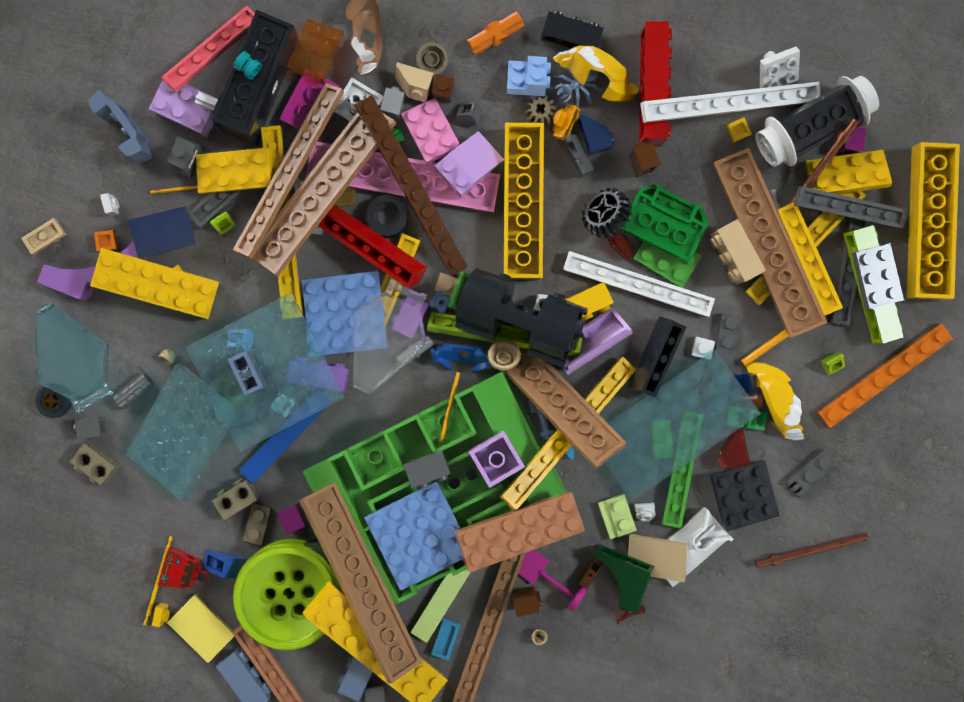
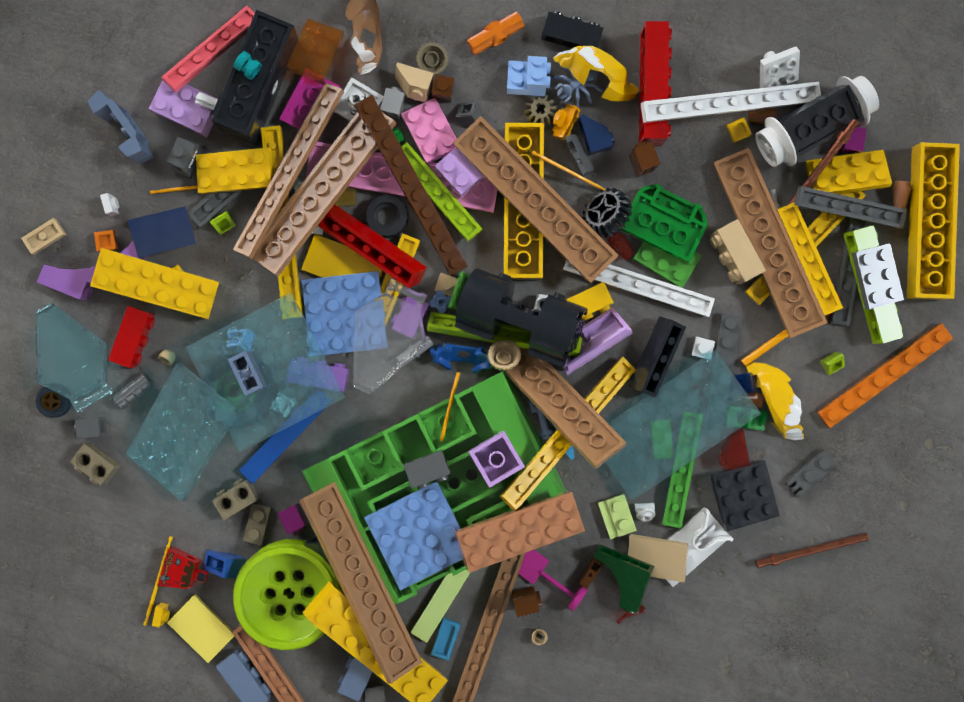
(132, 337): none -> red brick
(332, 258): none -> yellow tile
(442, 196): none -> lime tile
(535, 199): none -> medium nougat plate
(568, 171): none -> light orange piece
(760, 115): none -> reddish brown cone
(901, 192): none -> nougat cone

